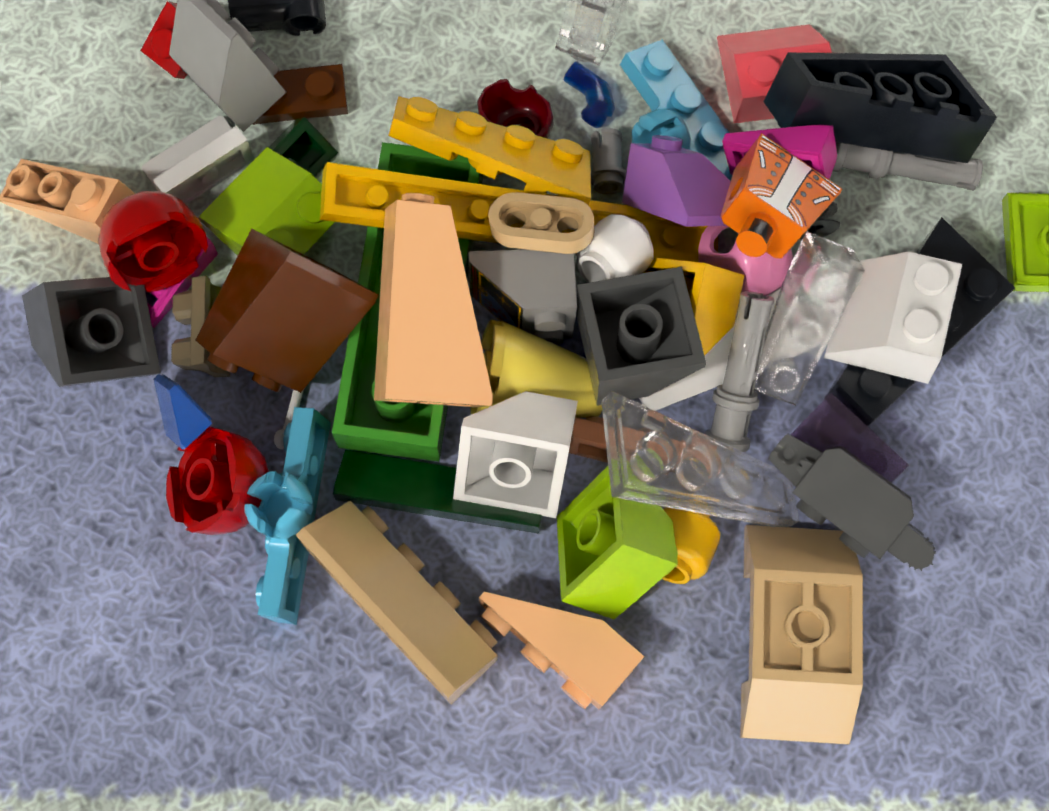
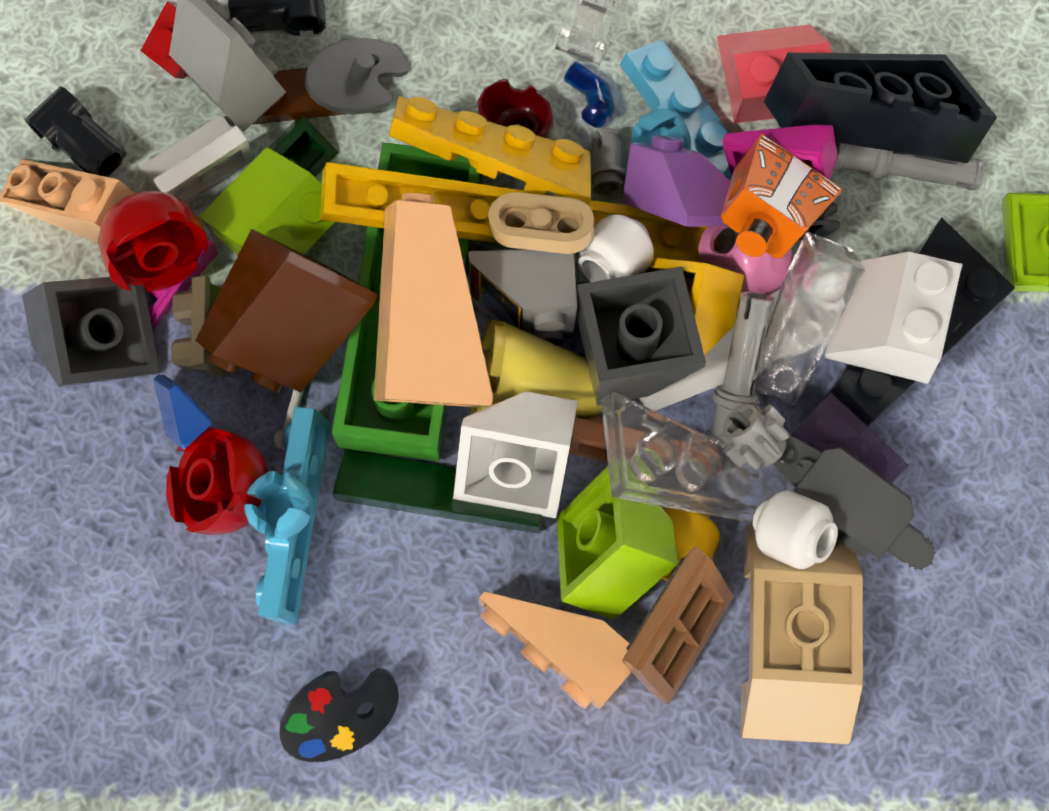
(73, 131): none -> black piece
(324, 720): none -> black piece
(345, 77): none -> dark grey piece
(399, 599): tan slope -> none
(678, 625): none -> medium nougat piece
(754, 435): none -> light grey gear
(795, 529): none -> white head

